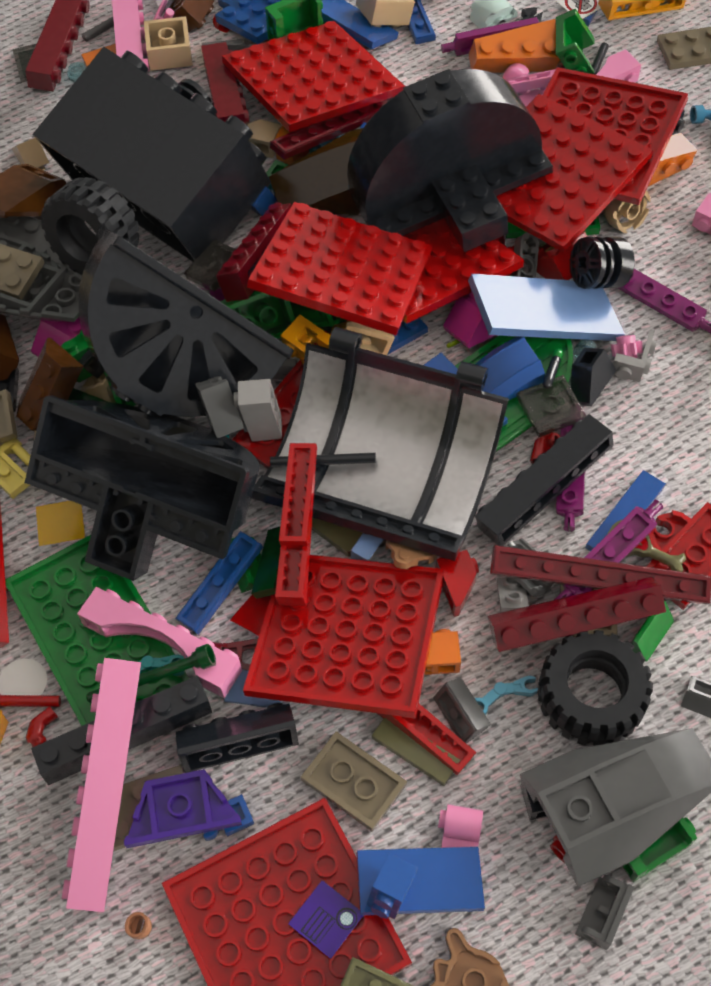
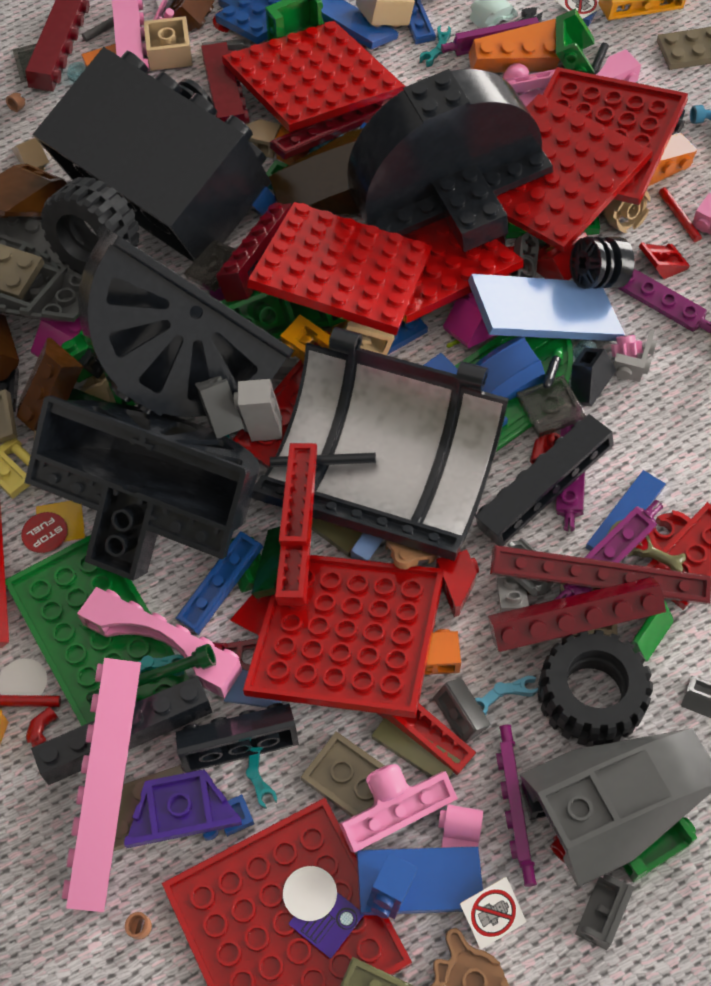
(15, 101): none -> nougat hinge
(44, 532): none -> red sticker
(253, 774): none -> teal piece
(309, 893): none -> white sticker
(395, 805): none -> bright pink plate
(443, 38): none -> teal piece
(493, 912): none -> sticker
(515, 816): none -> magenta plate
(665, 259): none -> red slope
(680, 215): none -> red bar

